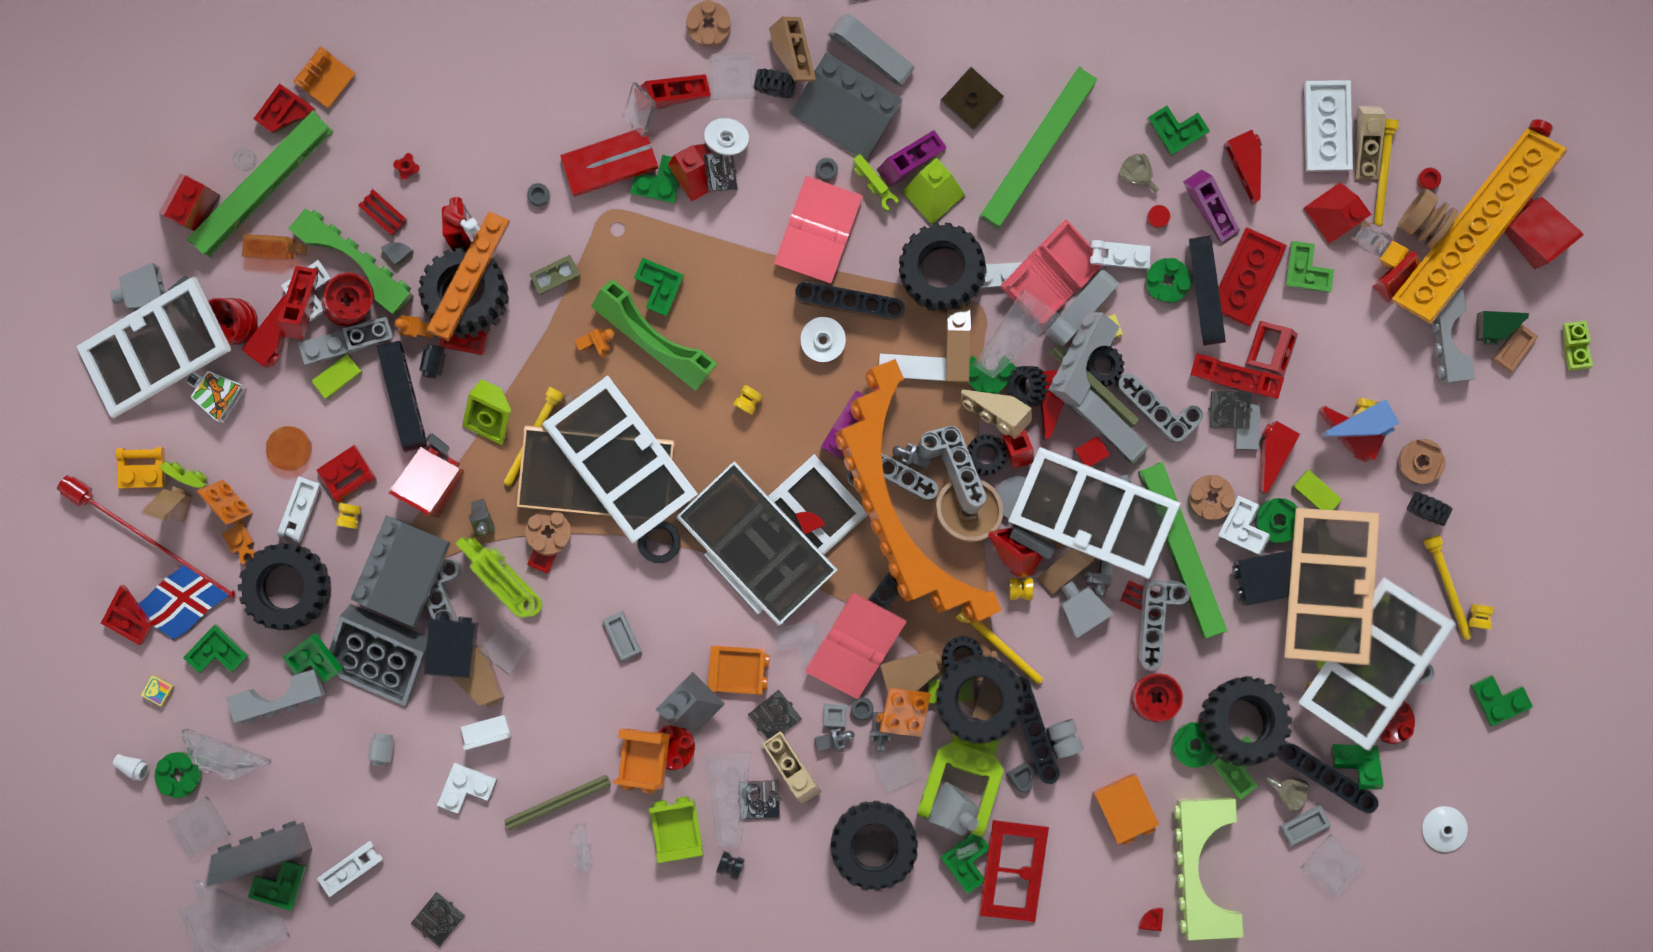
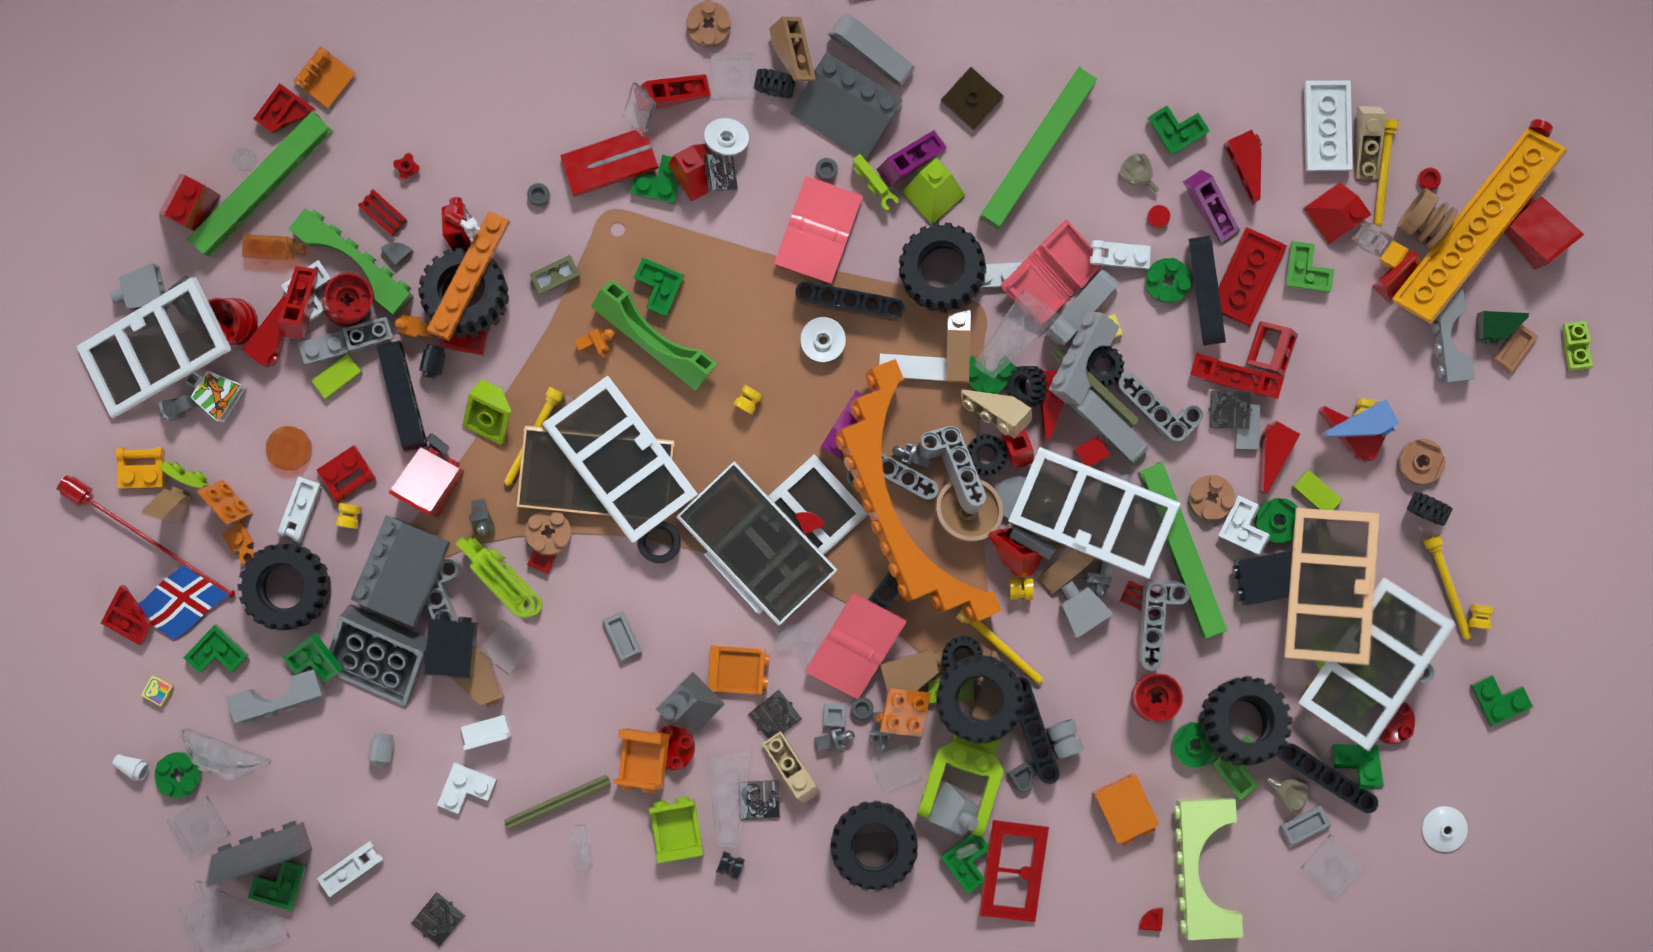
(176, 408): none -> flat silver piece

